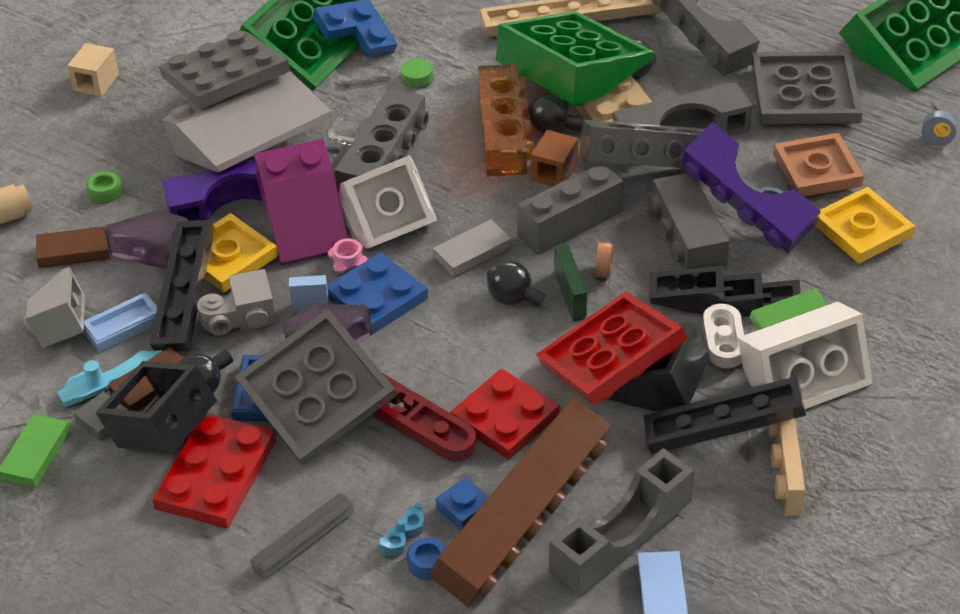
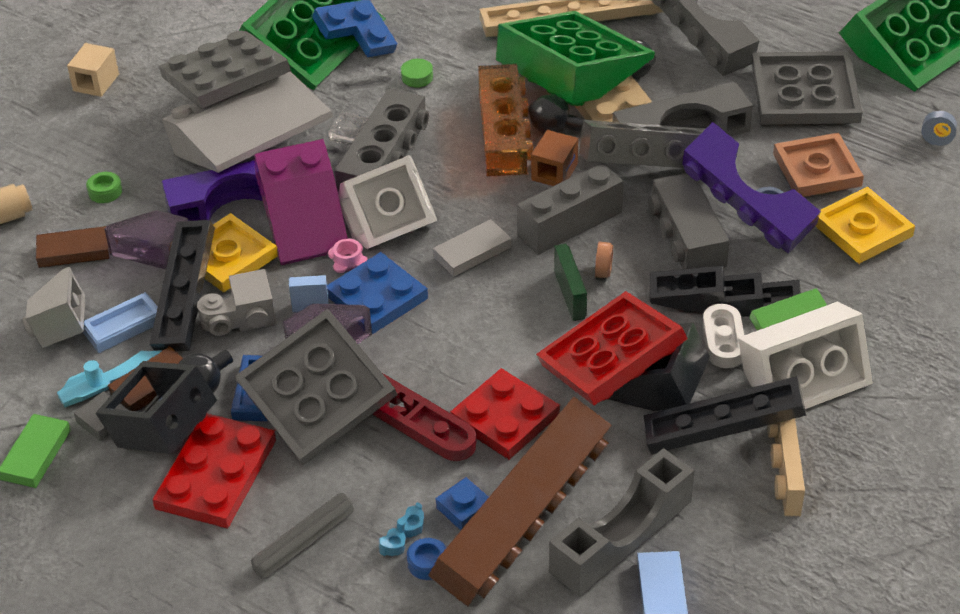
(511, 283): black piece -> none

